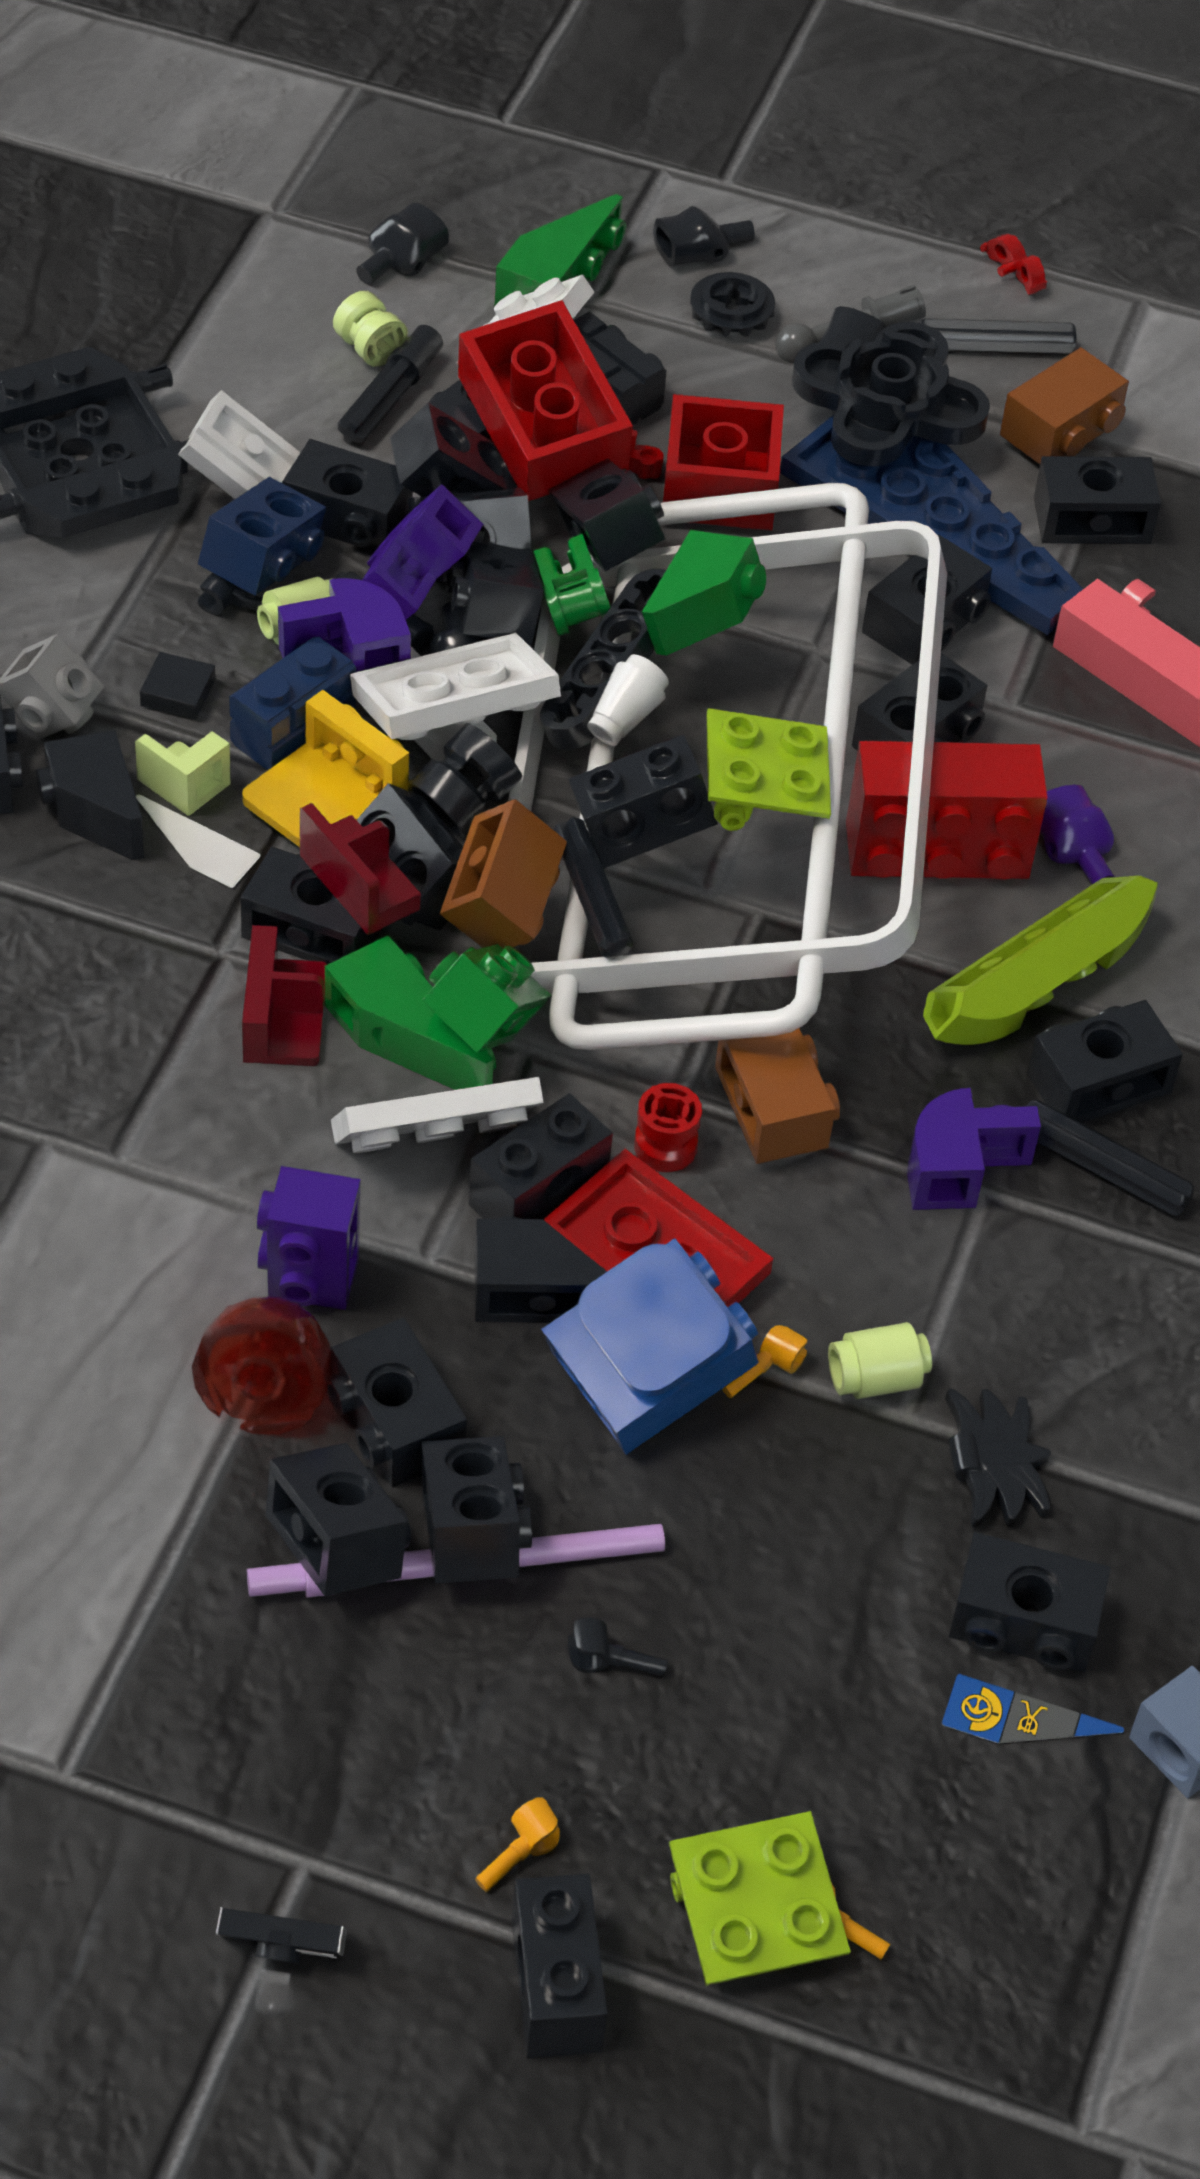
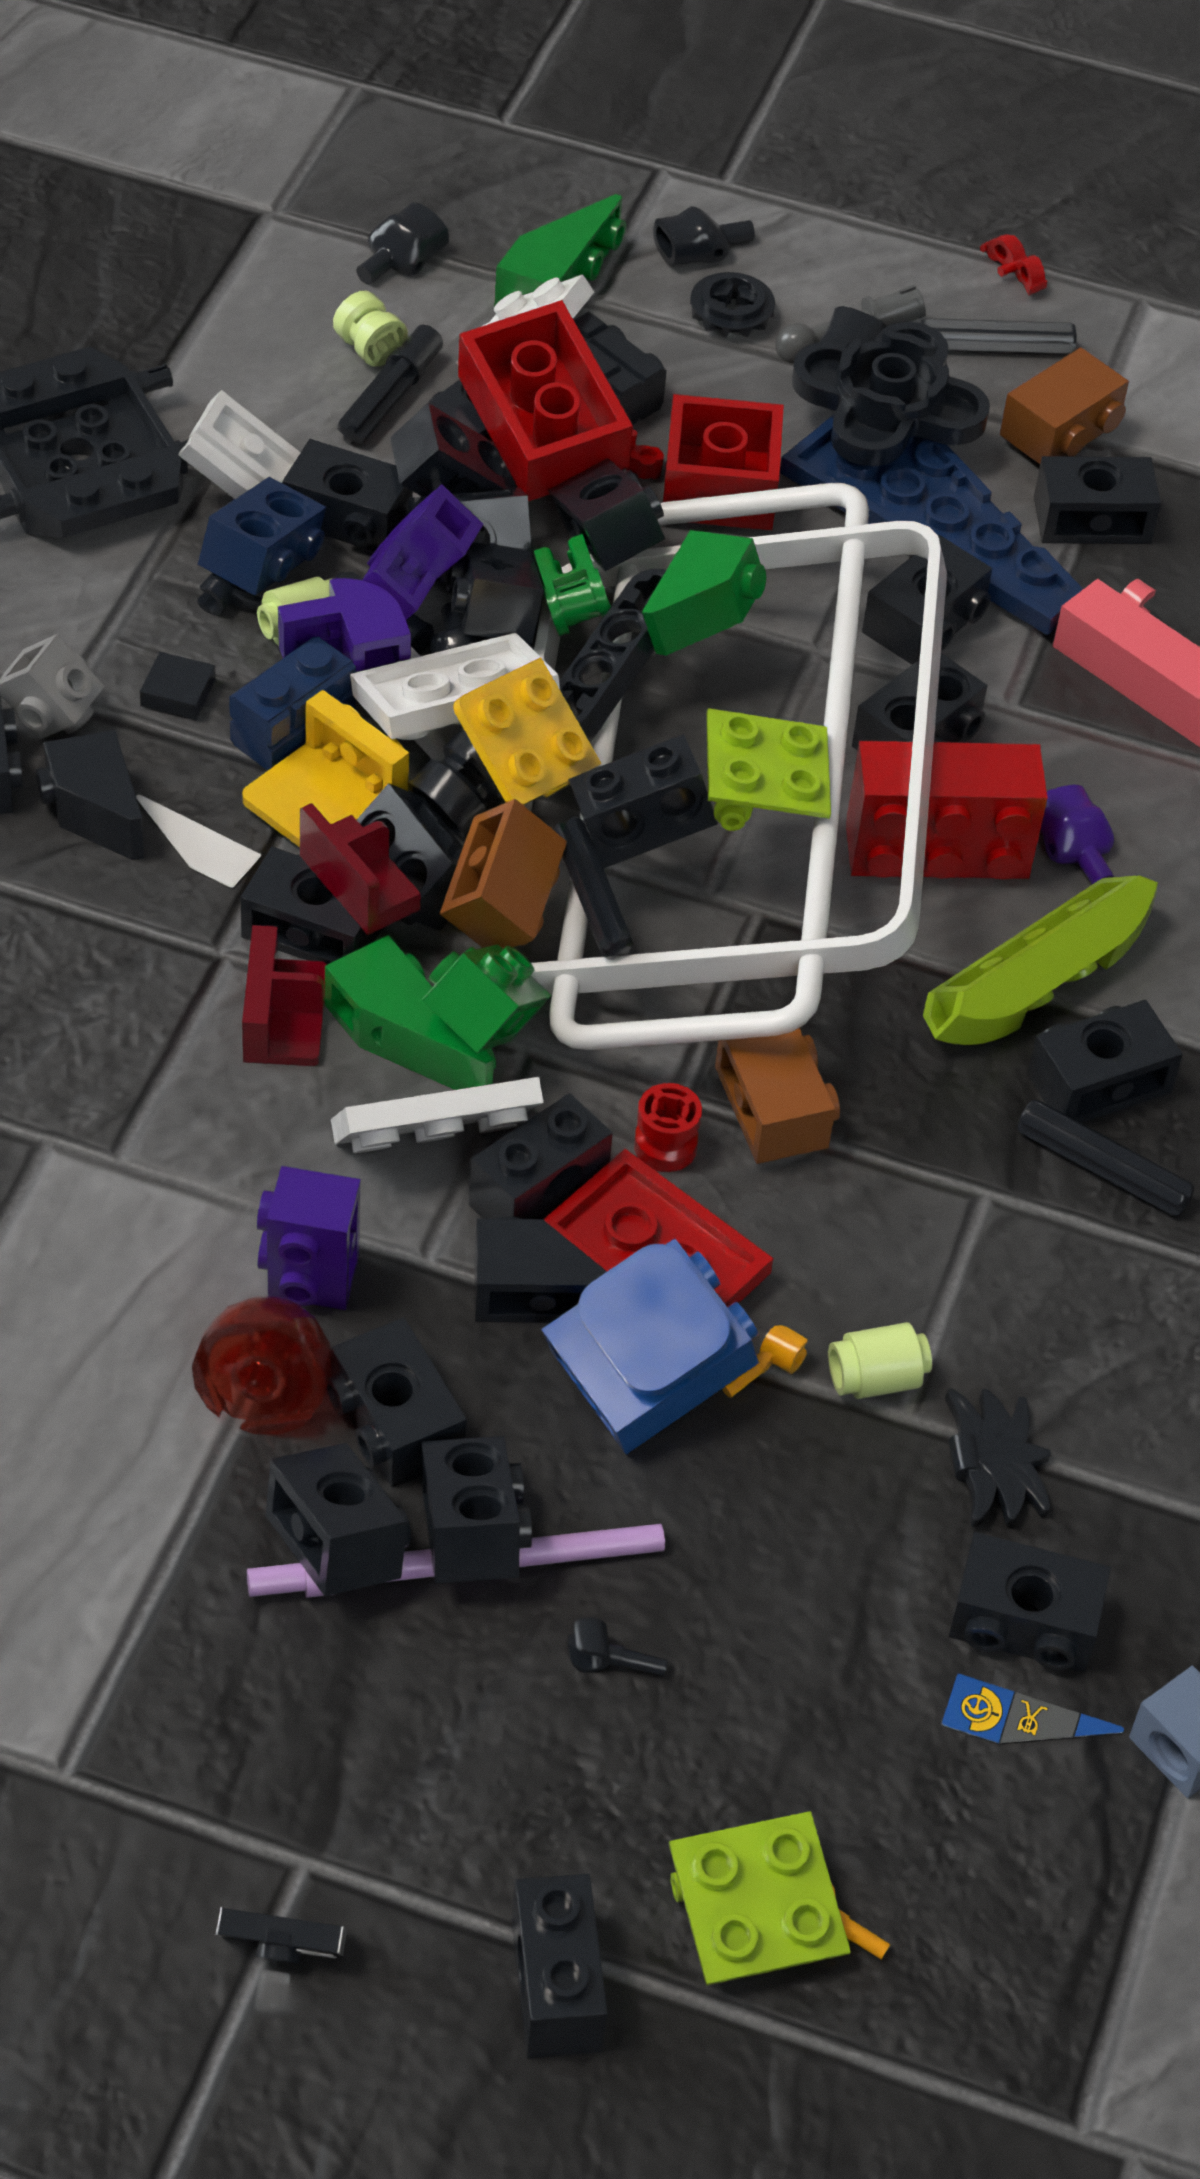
(183, 773): yellowish green panel -> none
(525, 733): none -> yellow bracket
(538, 1836): light orange hand -> none
(628, 698): white cone -> none
(957, 1143): dark purple brick -> none

